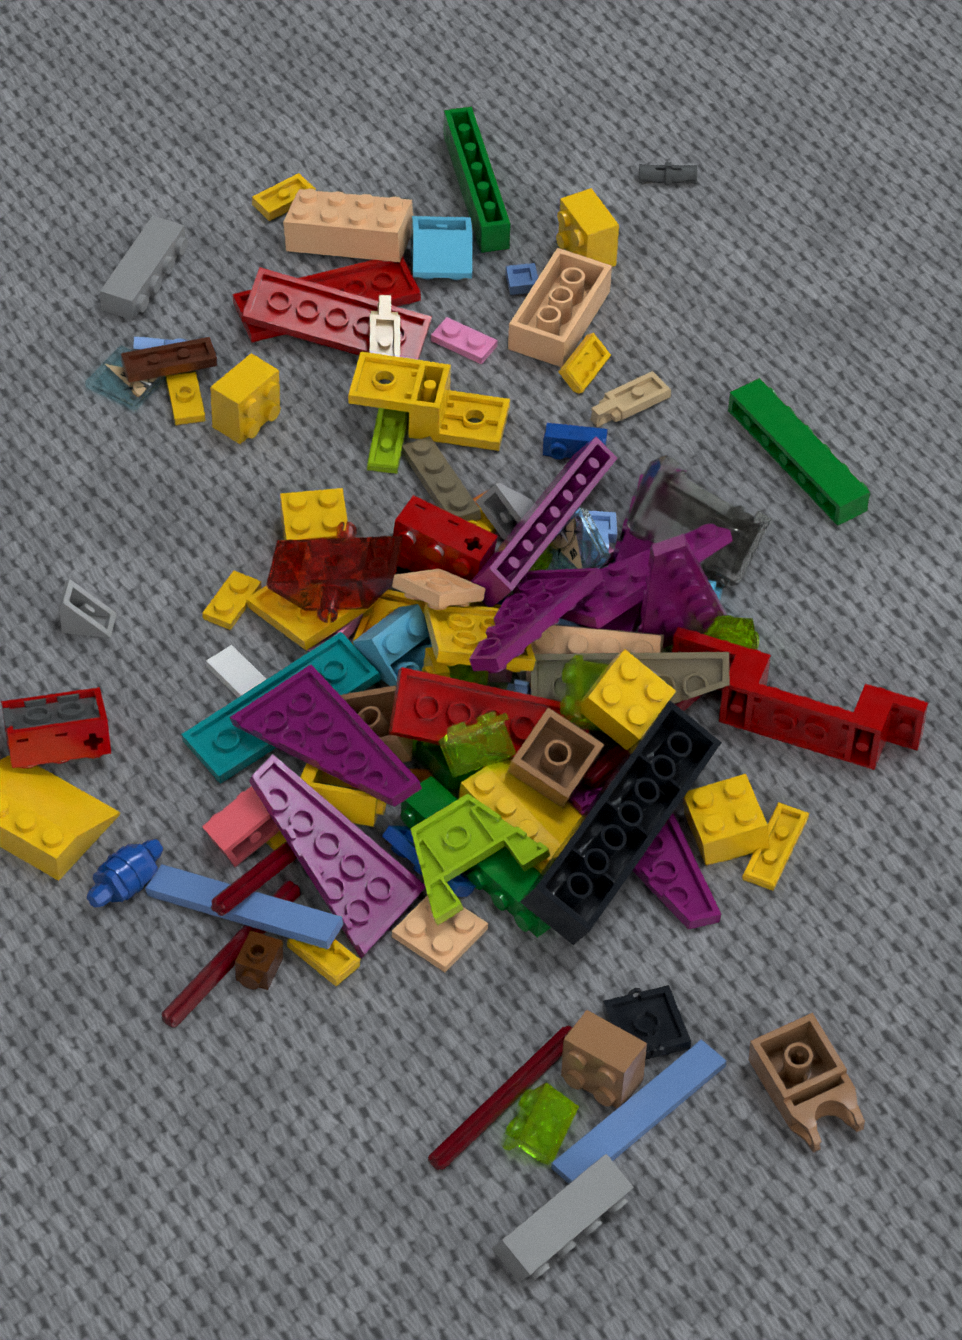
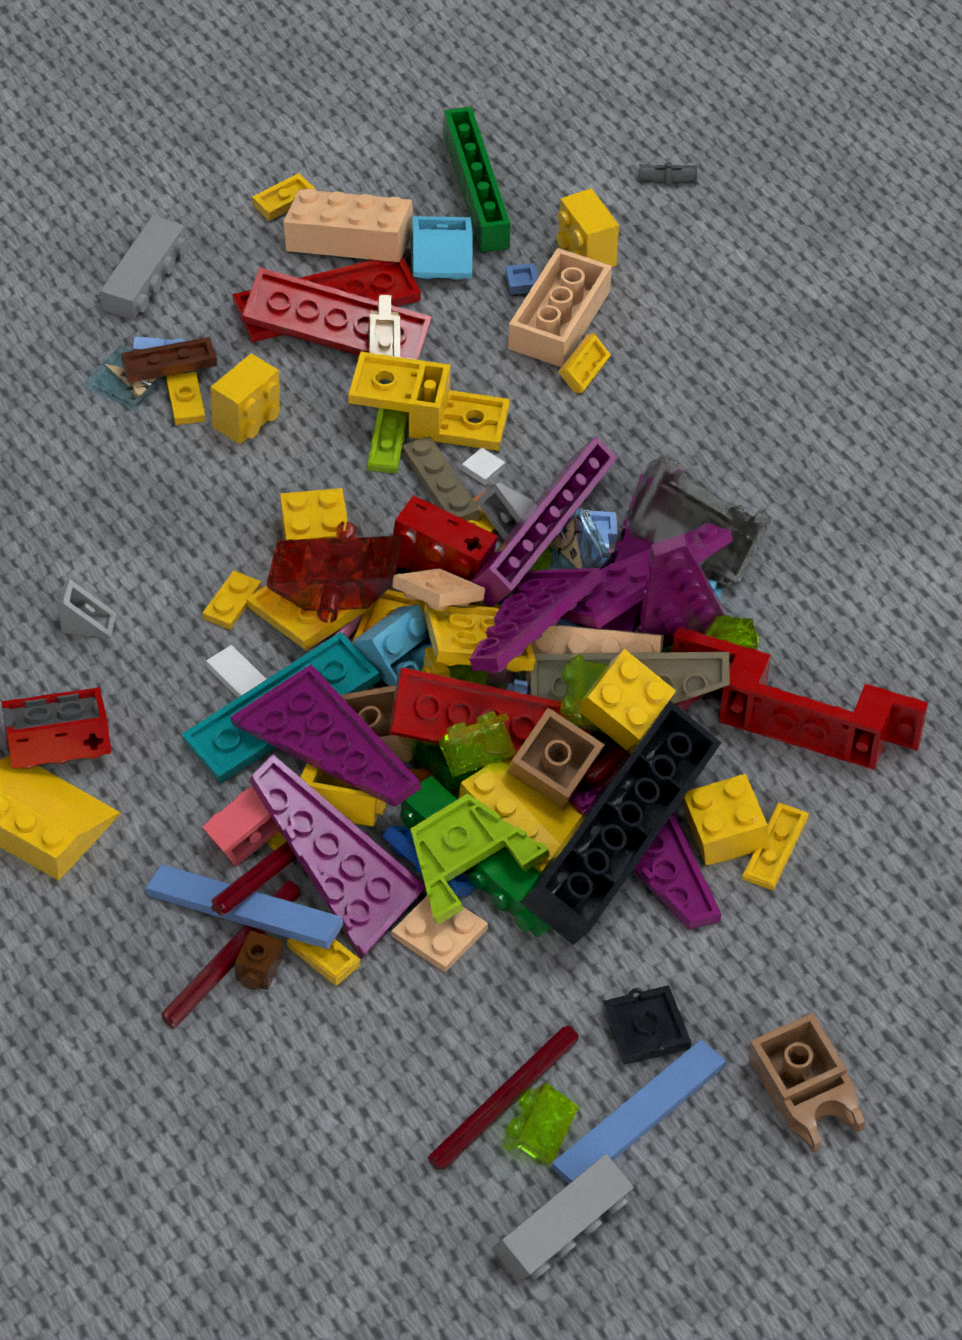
(125, 873): blue piece -> none
(464, 340): bright pink plate -> none
(483, 466): none -> white tile
(565, 440): blue bracket -> none
(603, 1060): medium nougat brick -> none
(630, 399): tan hinge -> none
(799, 451): green brick -> none

